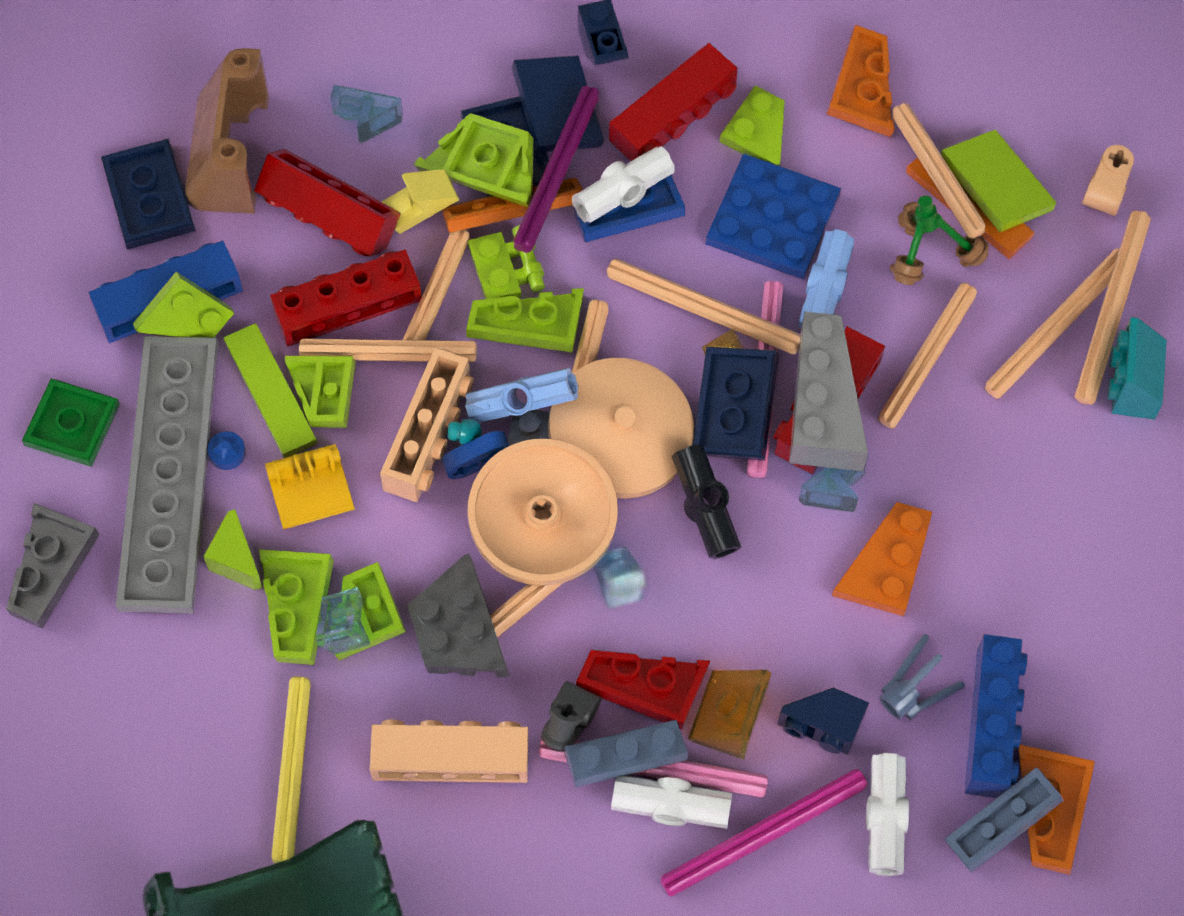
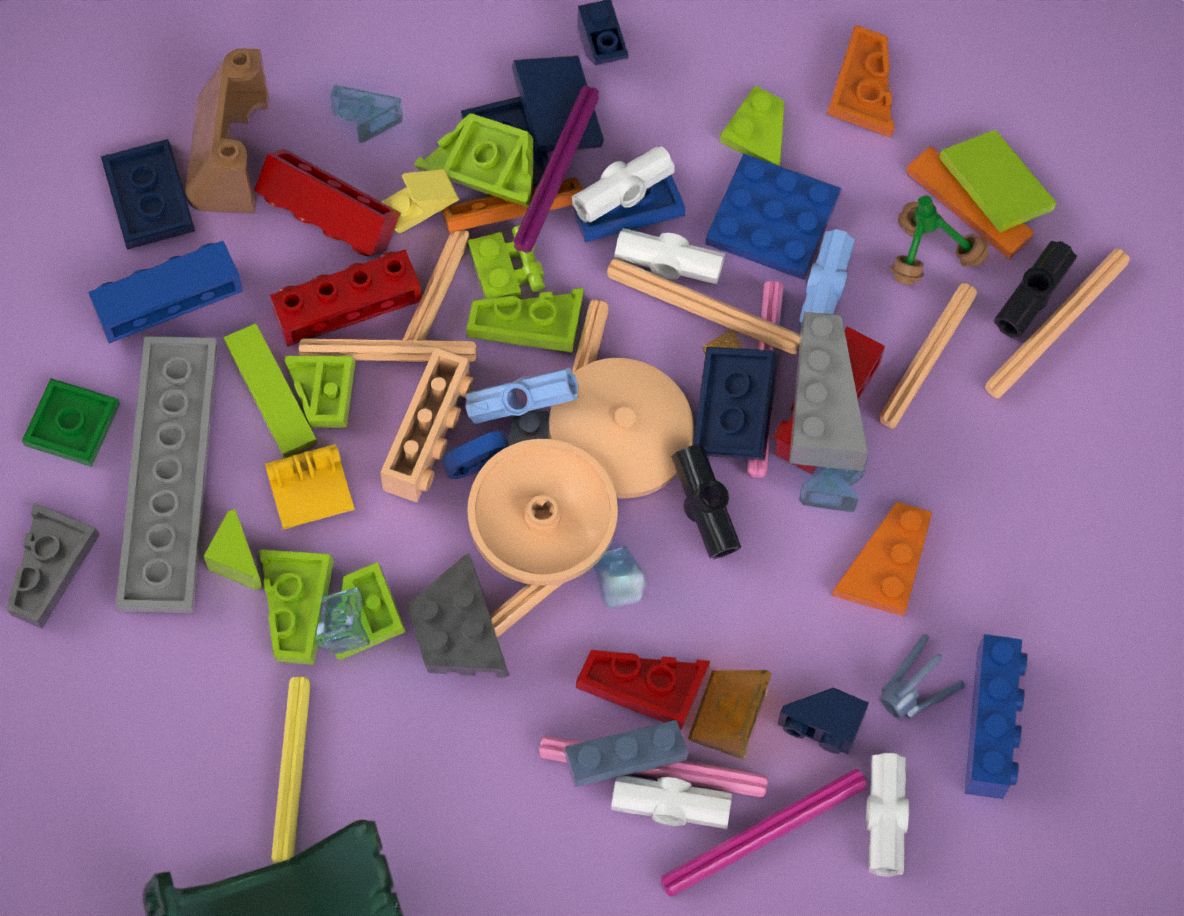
(184, 311): lime wing -> none
(226, 450): blue tile -> none
(449, 752): light nougat brick -> none
(464, 431): teal arm -> none
(570, 715): dark grey piece -> none
(669, 256): none -> white piece
(674, 103): red brick -> none
(938, 171): light nougat axle -> none
(1004, 819): sand blue plate -> none
(1027, 303): none -> black piece
(1056, 834): orange wing -> none
(1109, 180): light nougat piece -> none
(1112, 308): light nougat axle -> none
(1138, 371): teal slope -> none

